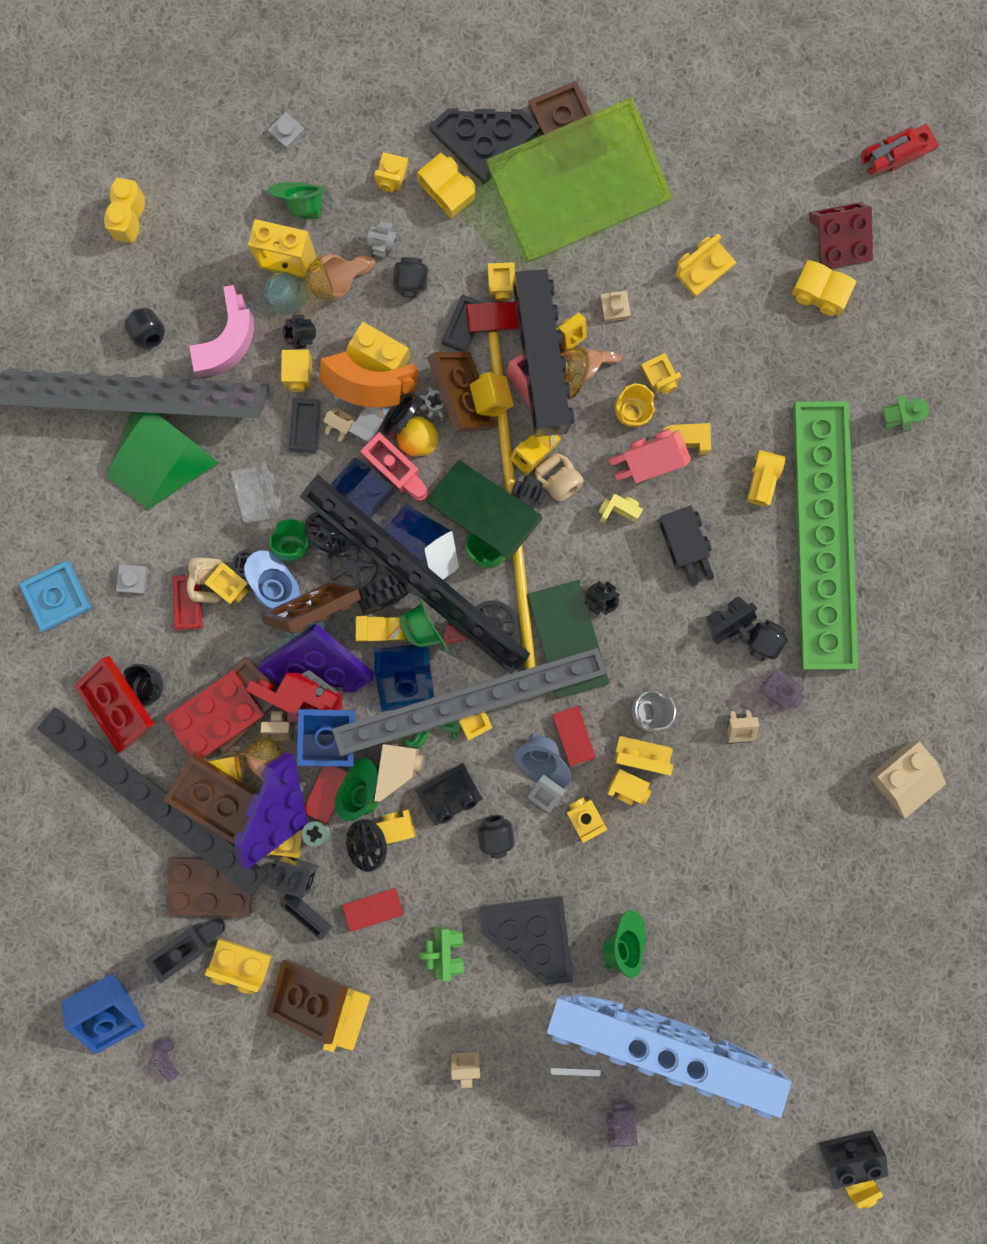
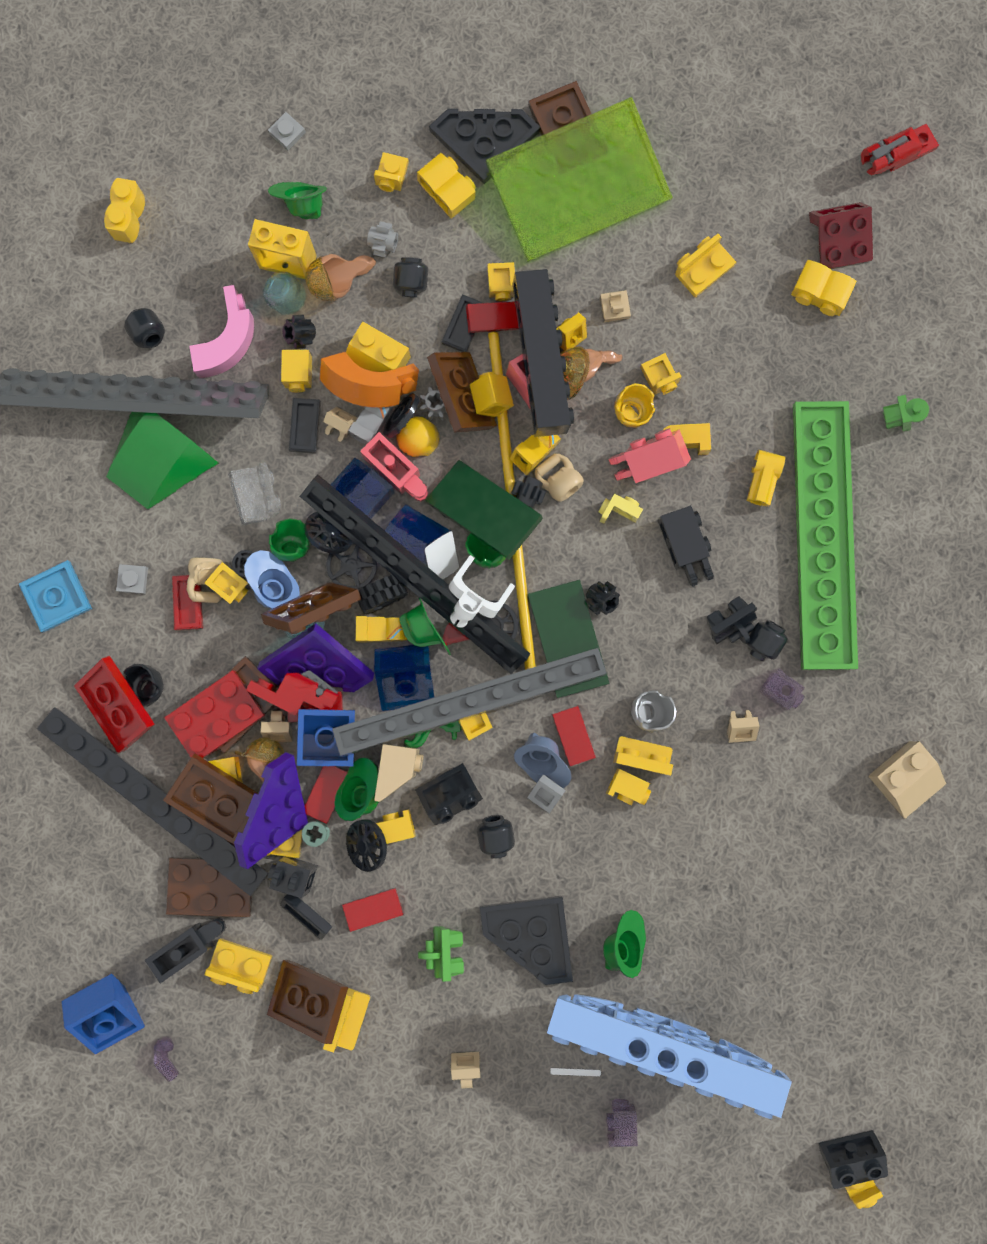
(469, 602): none -> white piece
(594, 827): yellow brick -> none

